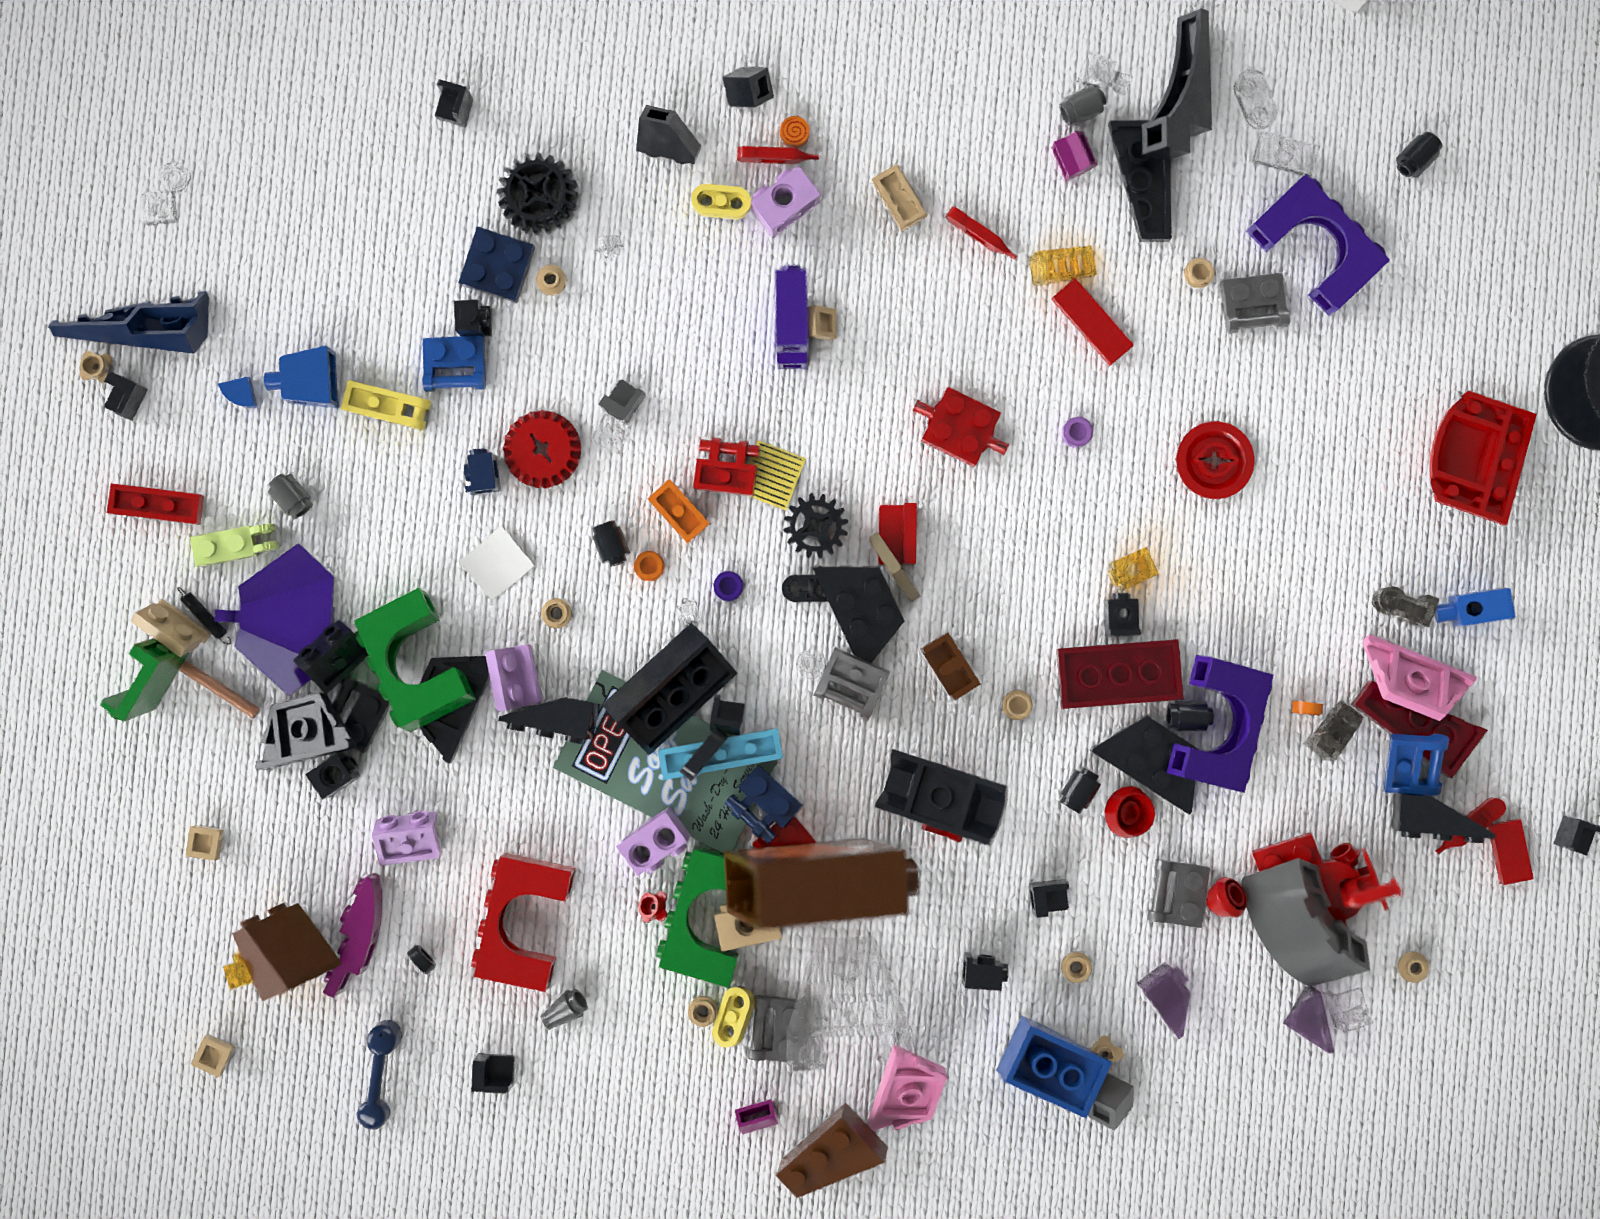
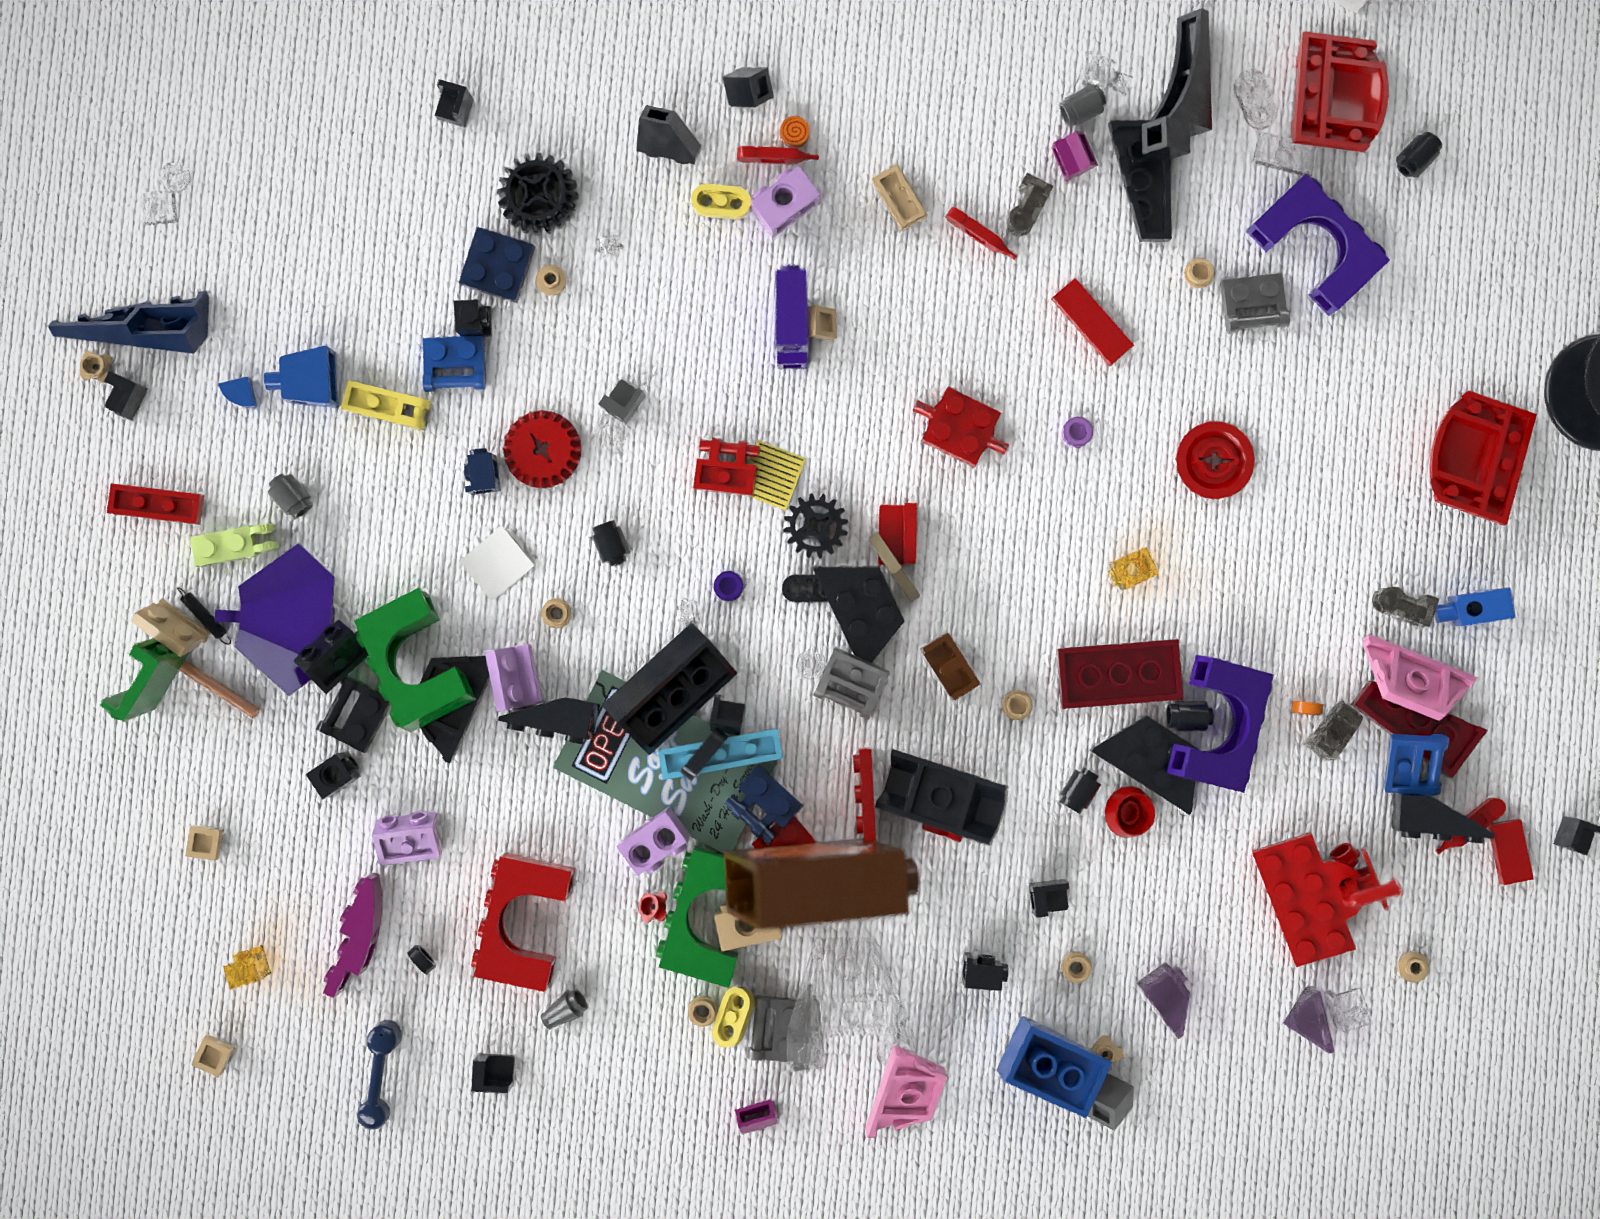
(283, 950): reddish brown slope -> none
(303, 731): wing -> none
(649, 566): orange tile -> none
(678, 511): orange plate -> none
(831, 1153): reddish brown wedge -> none
(865, 794): none -> red plate
(1024, 215): none -> clear smoke leg
(1043, 266): clear yellow slope -> none
(1113, 623): black brick -> none
(1187, 897): flat silver plate -> none
(1227, 898): red cone -> none
(1297, 928): dark grey panel -> none
(1338, 92): none -> red slope

